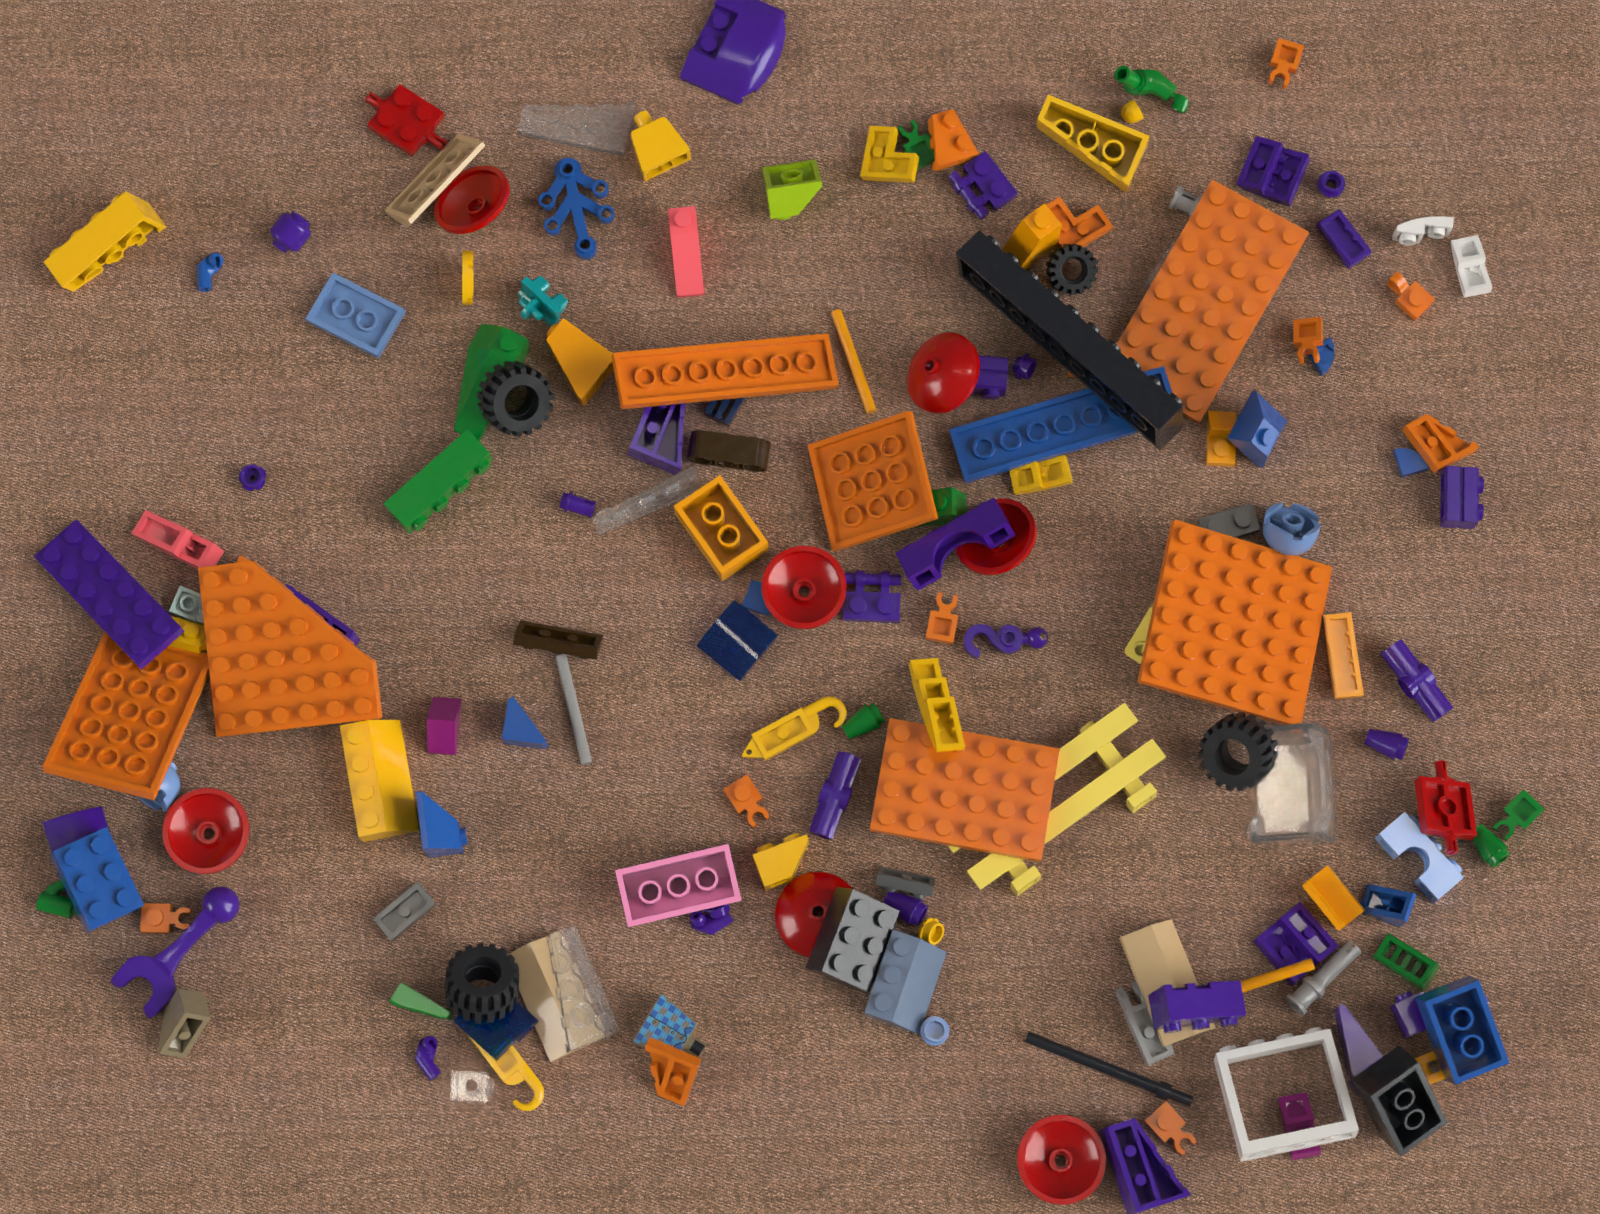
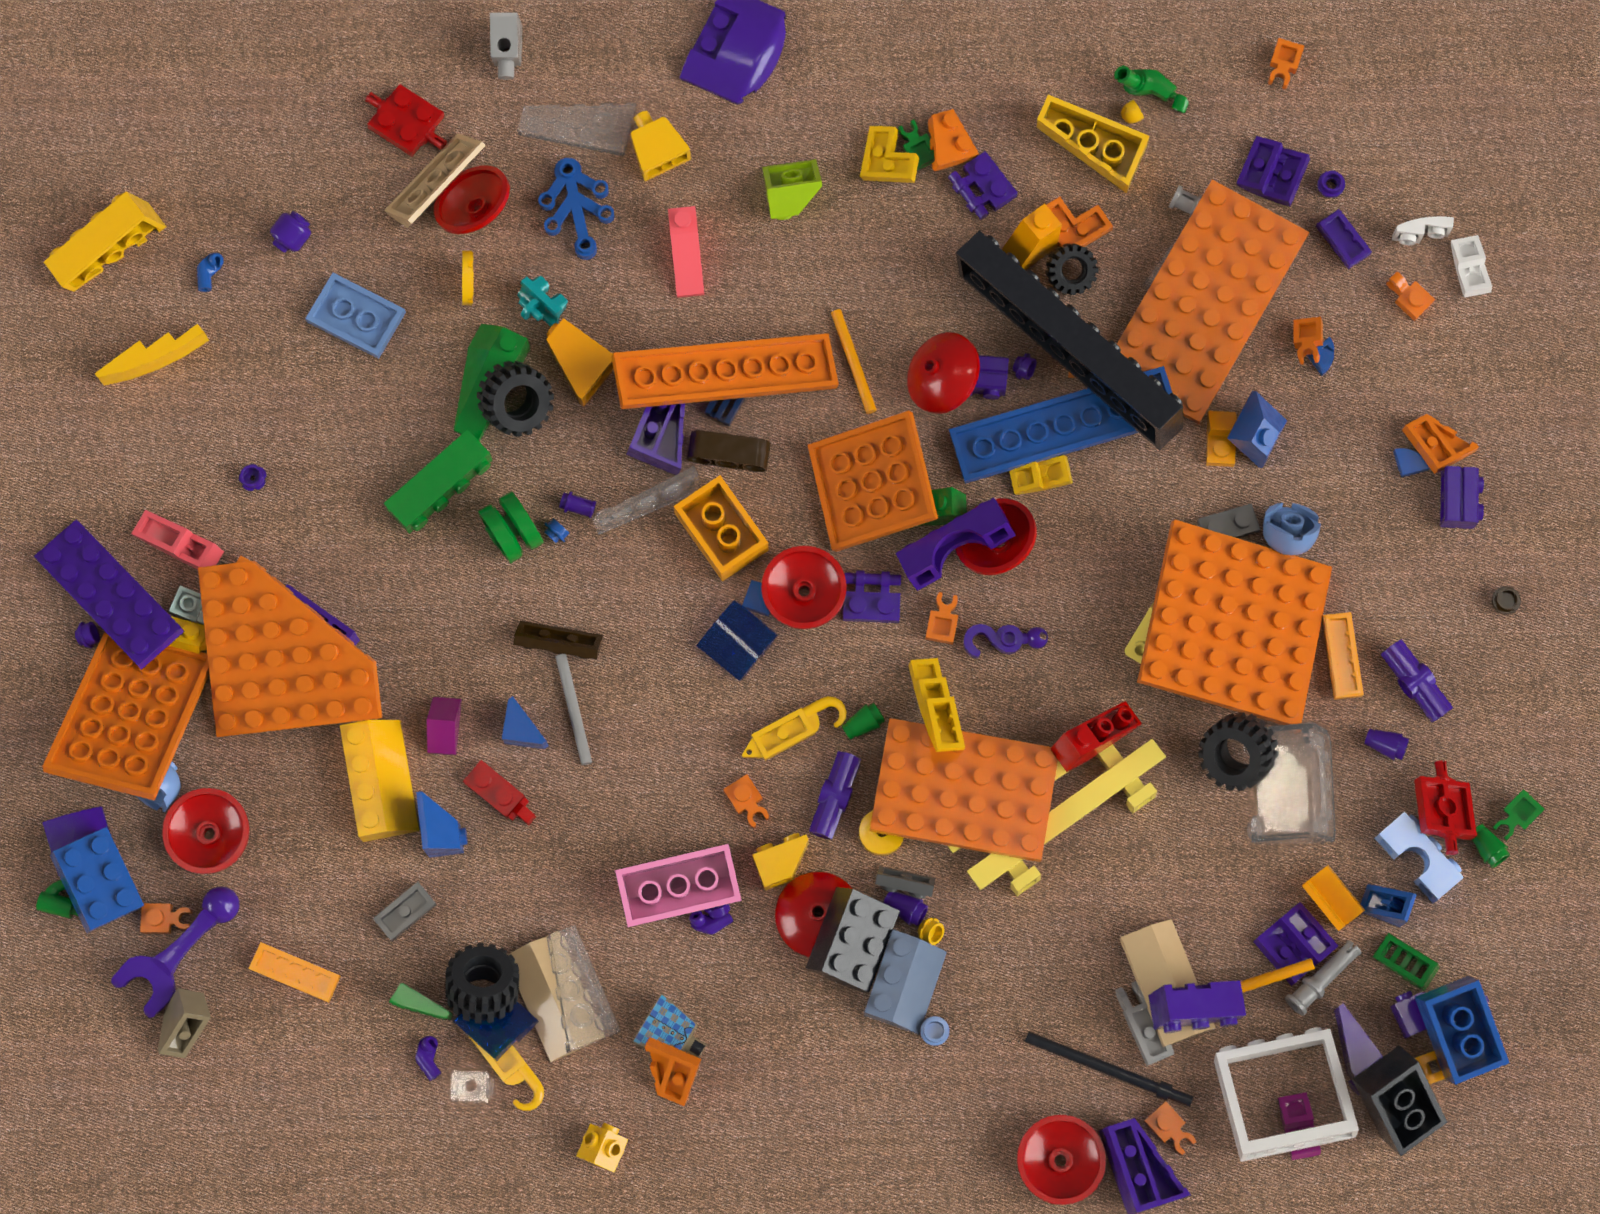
(87, 634): none -> dark purple plate
(141, 360): none -> yellow slope
(294, 972): none -> light orange plate
(498, 793): none -> red hinge
(506, 34): none -> light grey torso
(513, 525): none -> green wheel
(556, 531): none -> blue plate
(602, 1146): none -> yellow brick
(874, 843): none -> yellow piece
(1094, 736): none -> red slope
(1506, 600): none -> dark brown plate

